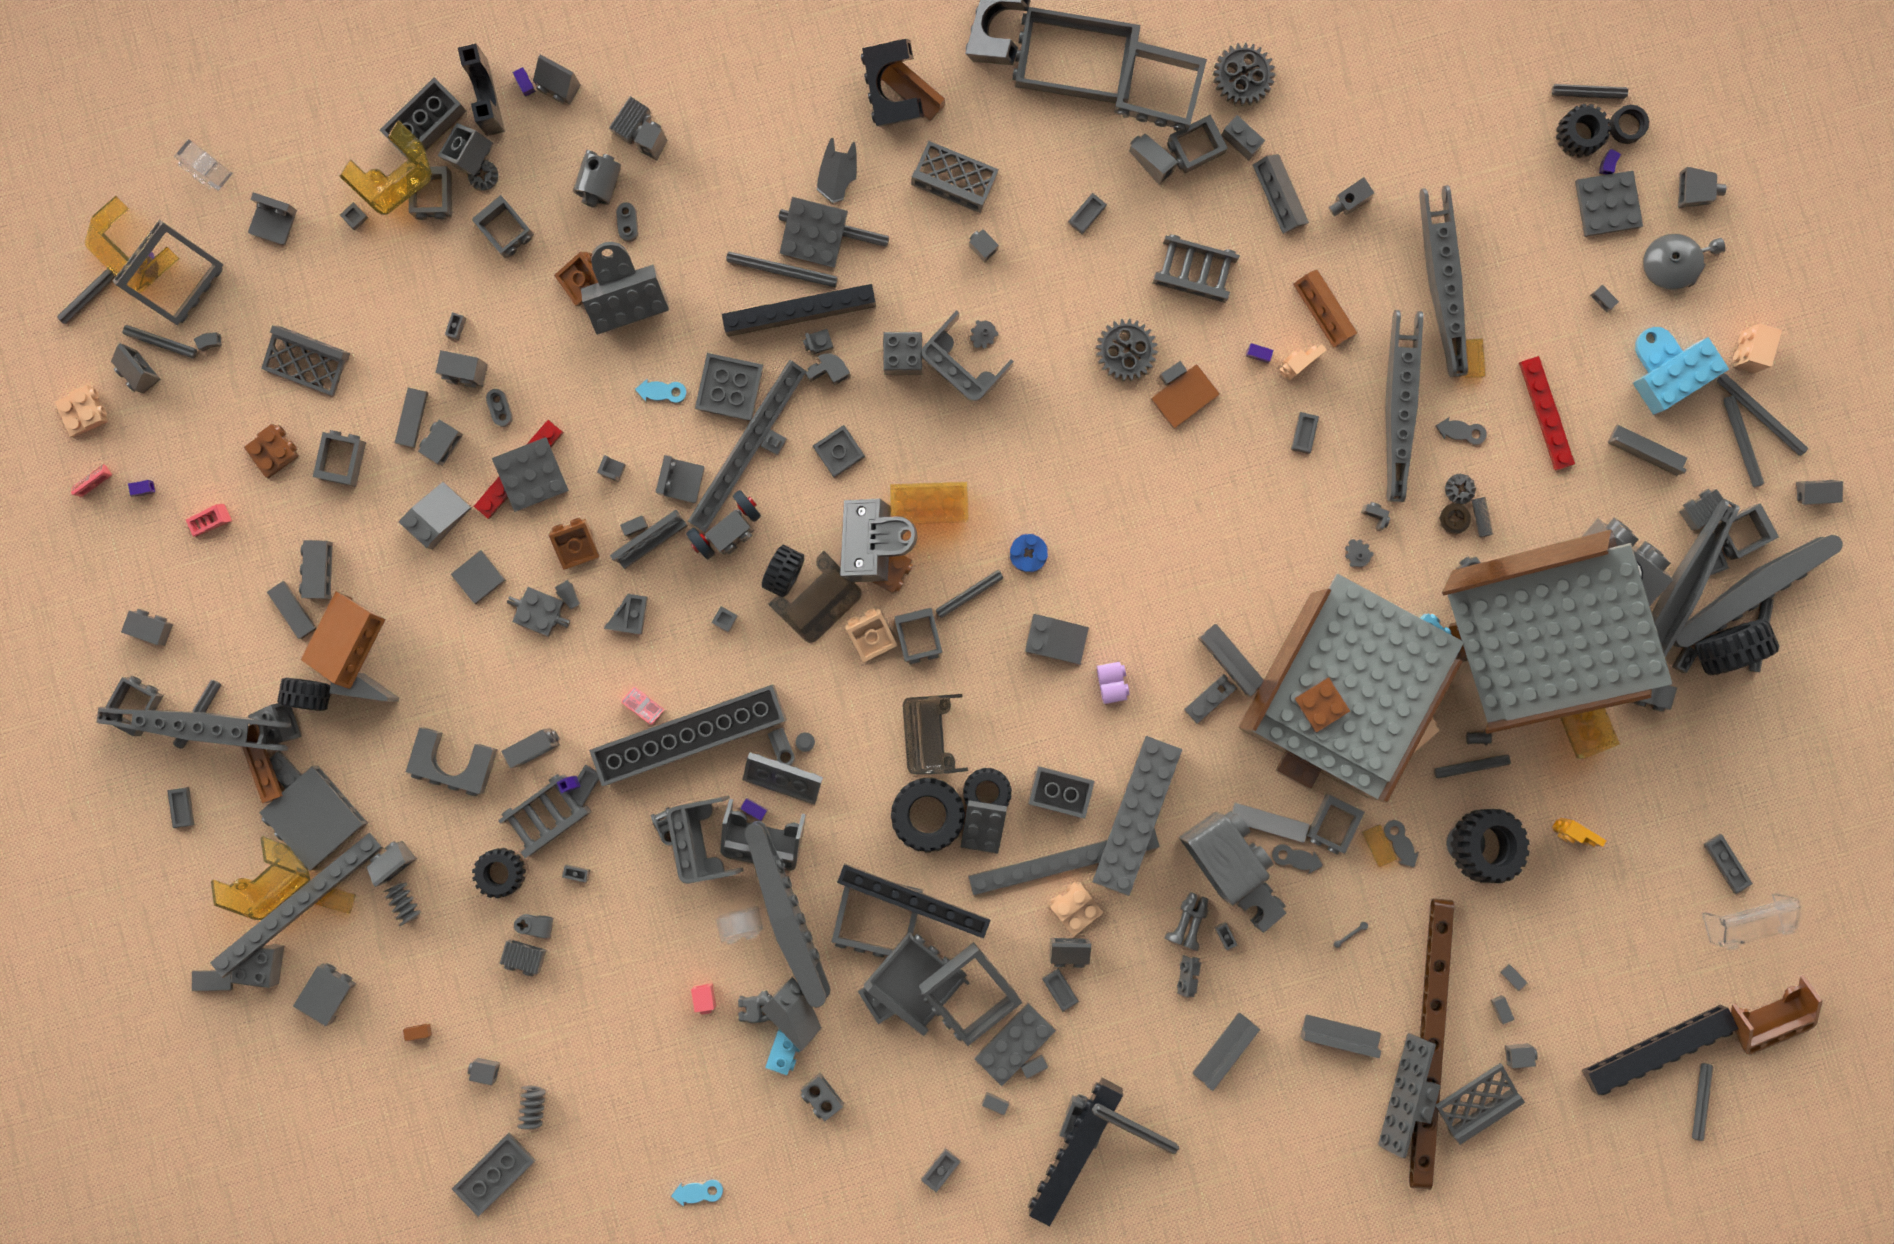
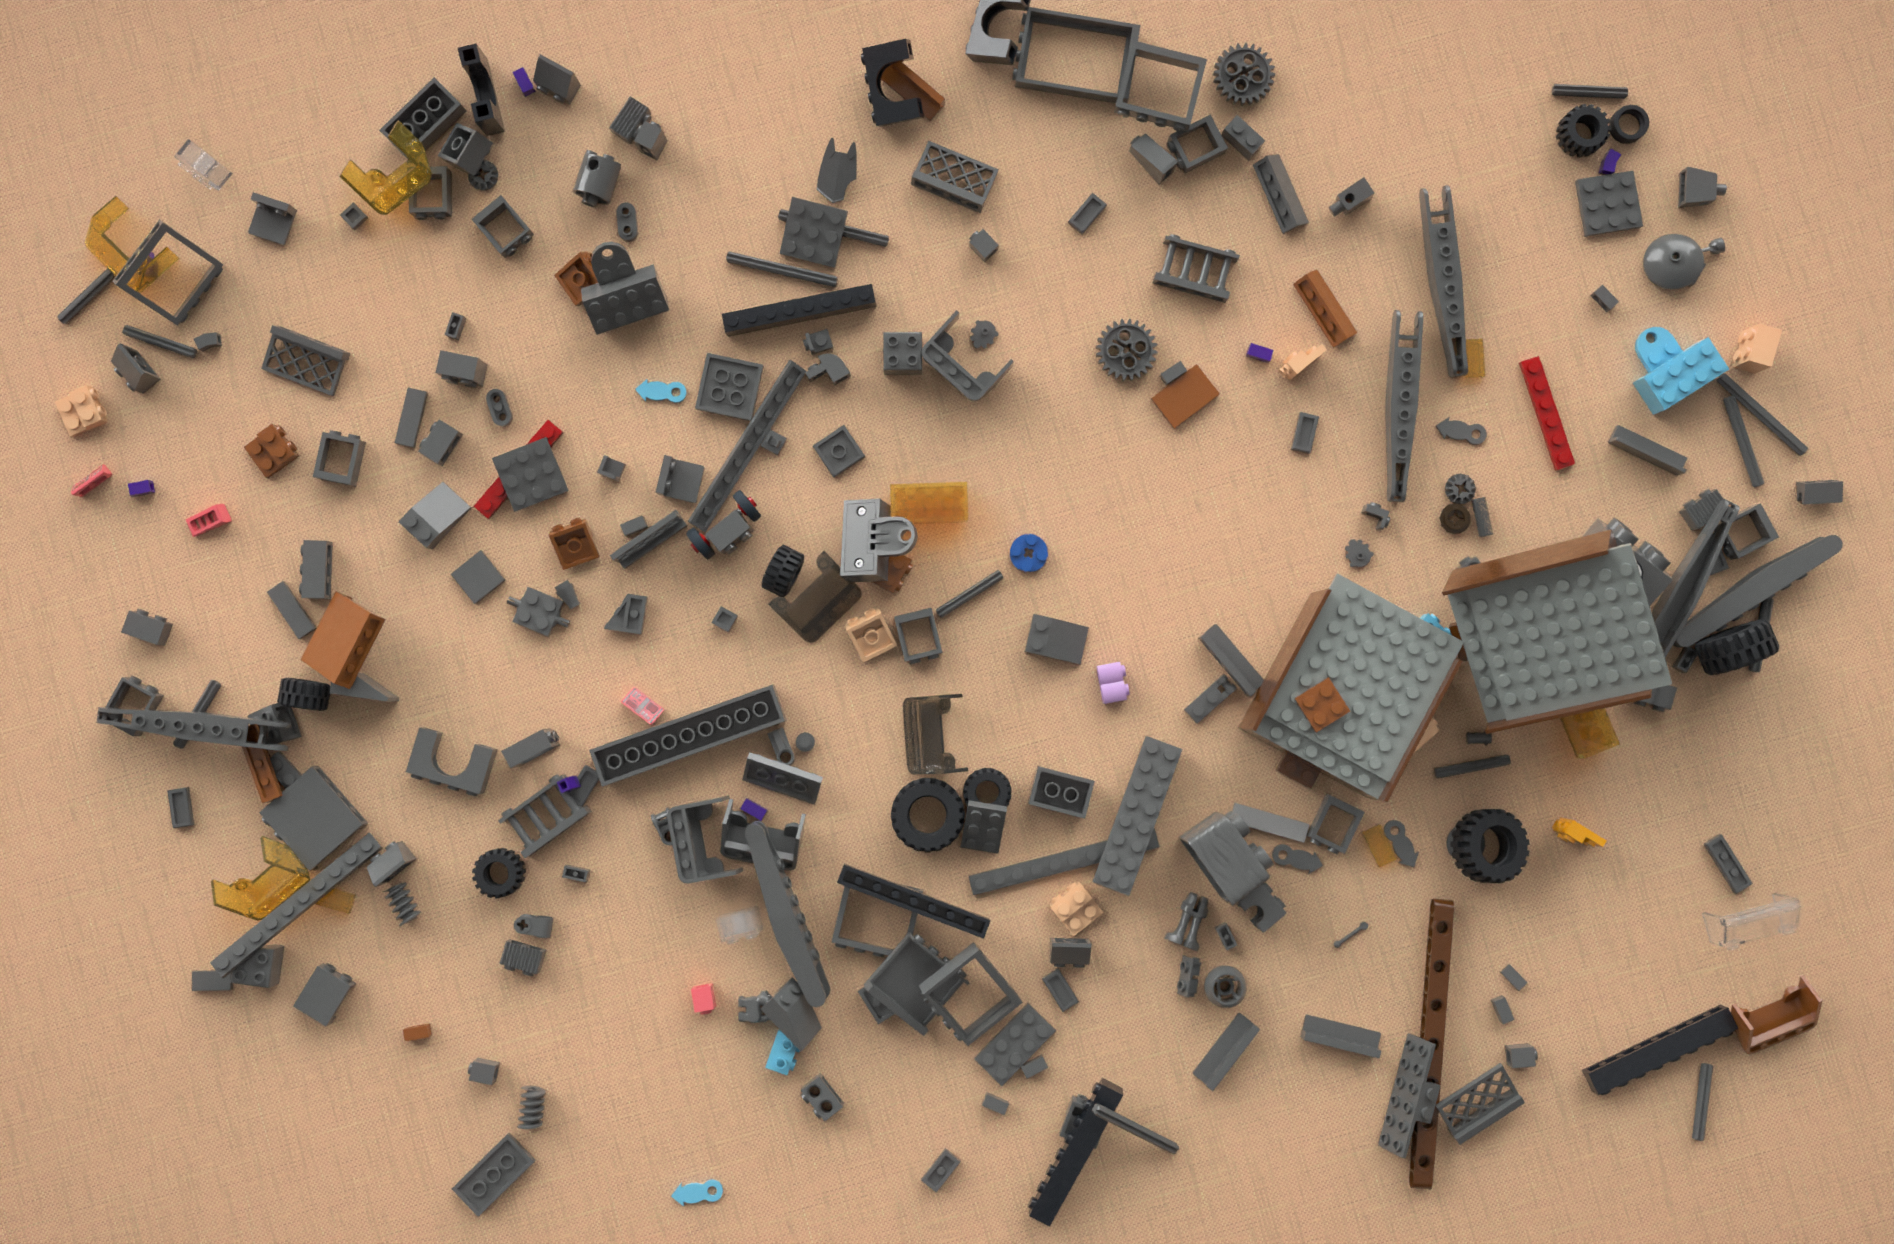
(1215, 977): none -> dark grey wheel

